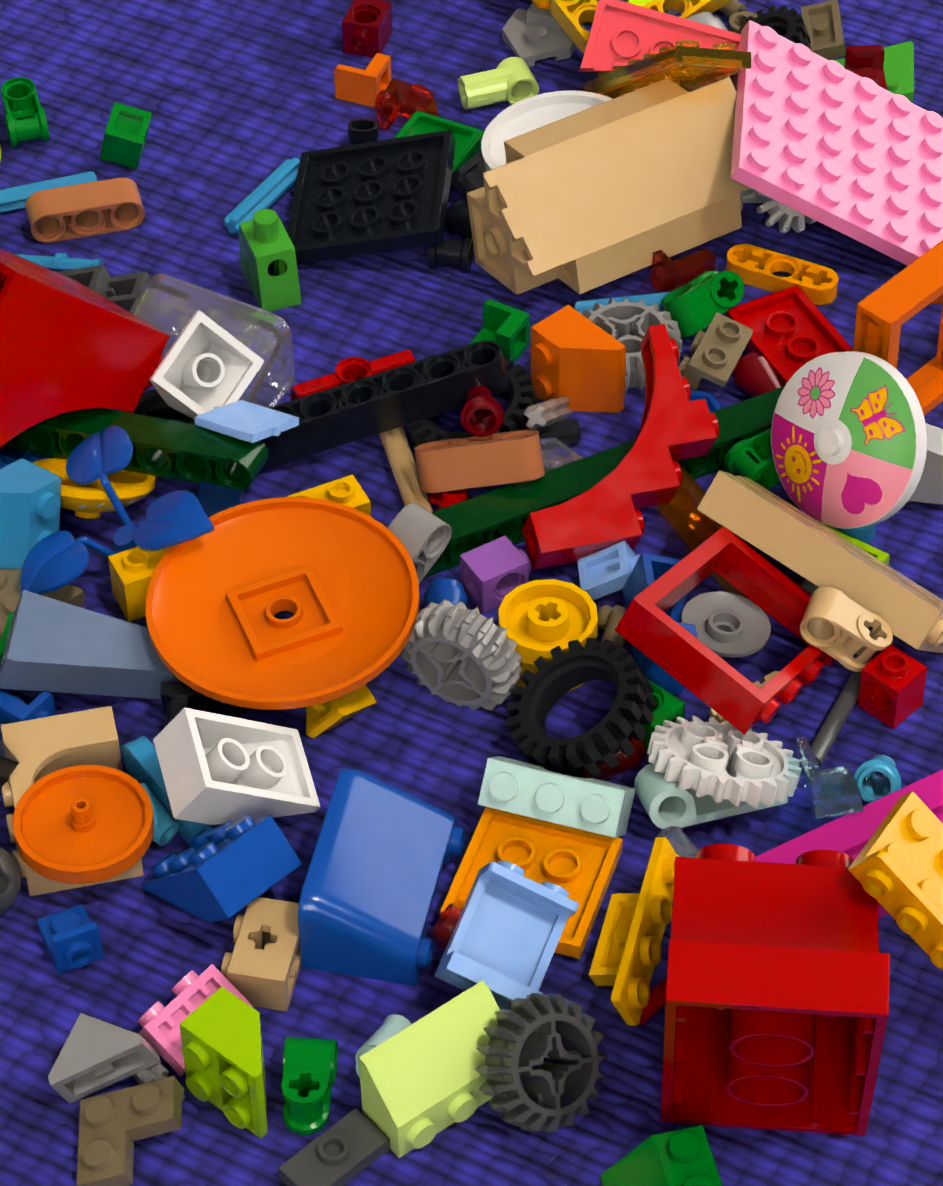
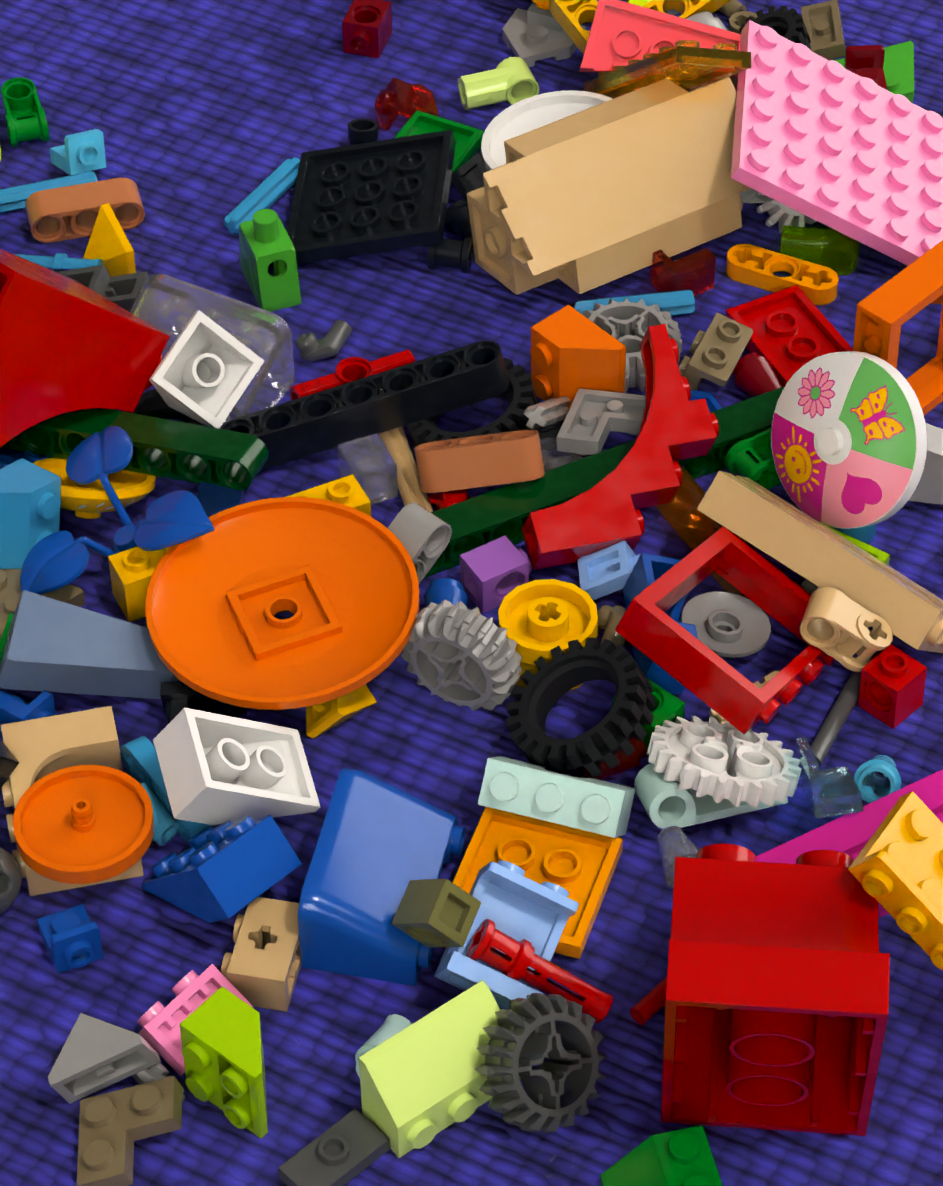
(80, 153): none -> medium azure bracket
(110, 244): none -> yellow slope
(125, 135): green brick -> none
(246, 421): light blue piece -> none
(308, 1082): green piece -> none
(326, 347): none -> dark grey arm
(363, 85): orange panel -> none
(371, 466): none -> clear brick
(436, 913): none -> olive brick
(481, 412): dark red cone -> none
(506, 327): green panel -> none
(520, 955): none -> red pin
(594, 416): none -> light grey plate
(633, 935): yellow bracket -> none
(702, 298): green piece -> none
(821, 247): none -> clear neon green piece

